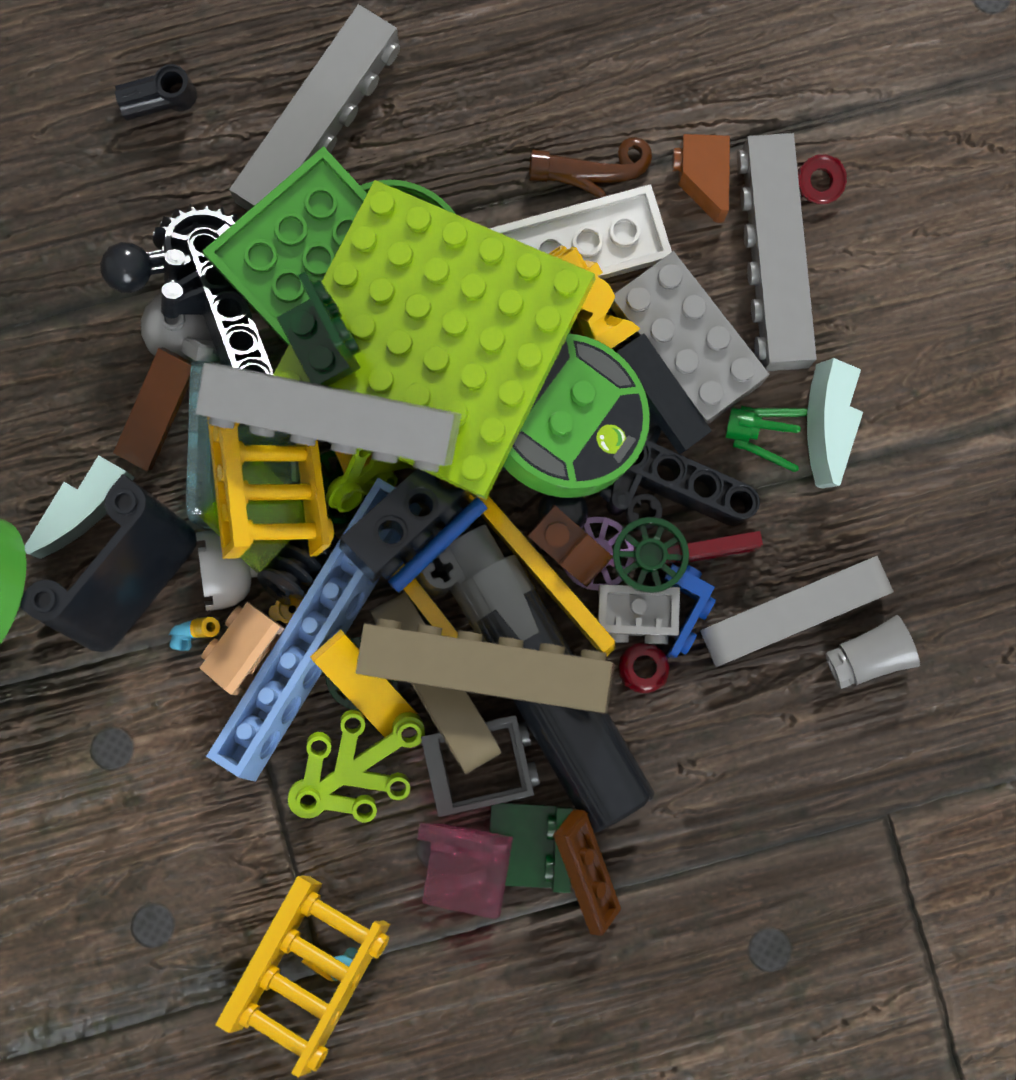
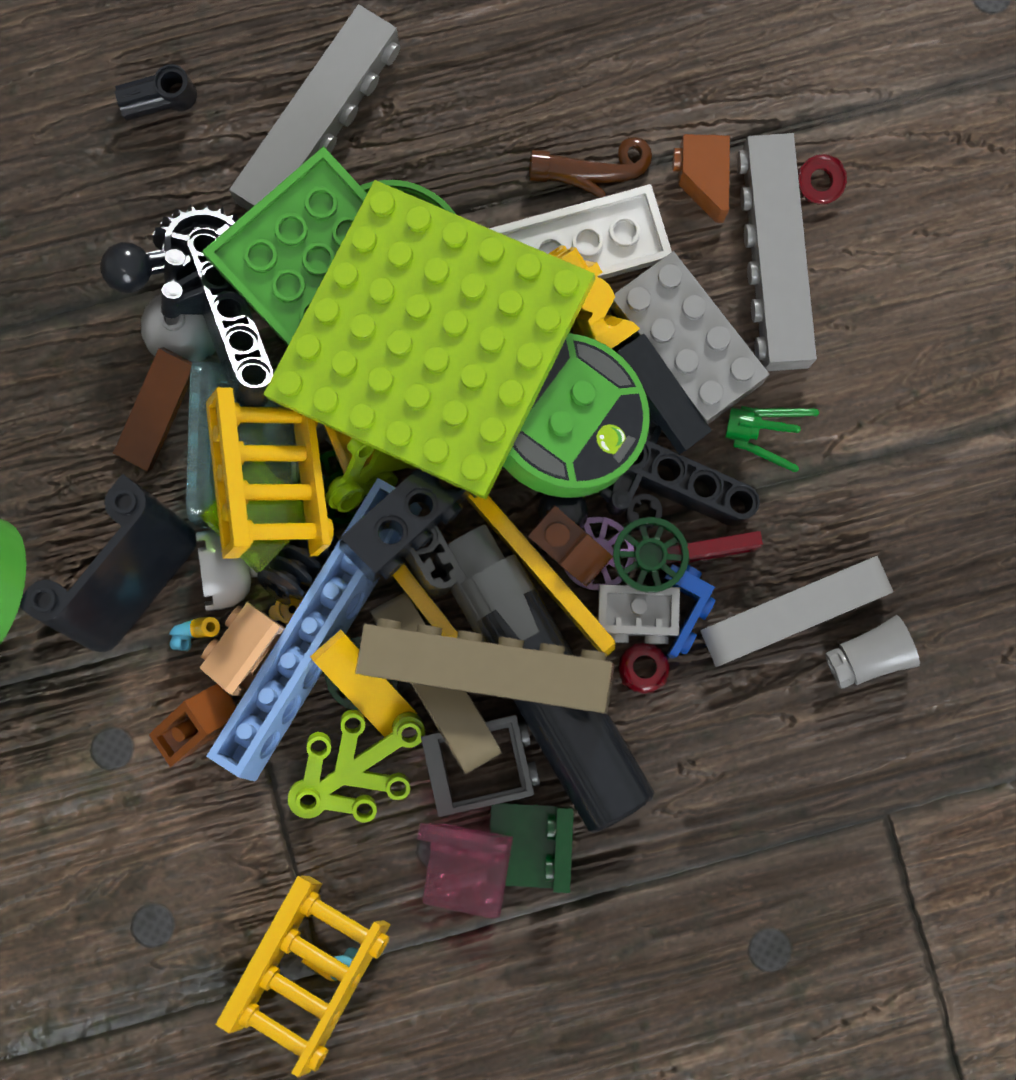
(74, 510): light aqua slope -> none
(193, 724): none -> dark orange slope
(199, 349): light grey tile -> none
(320, 336): dark green bracket -> none
(328, 415): light grey brick -> none
(437, 544): blue bar -> none
(587, 872): reddish brown tile -> none
(831, 420): light aqua slope -> none

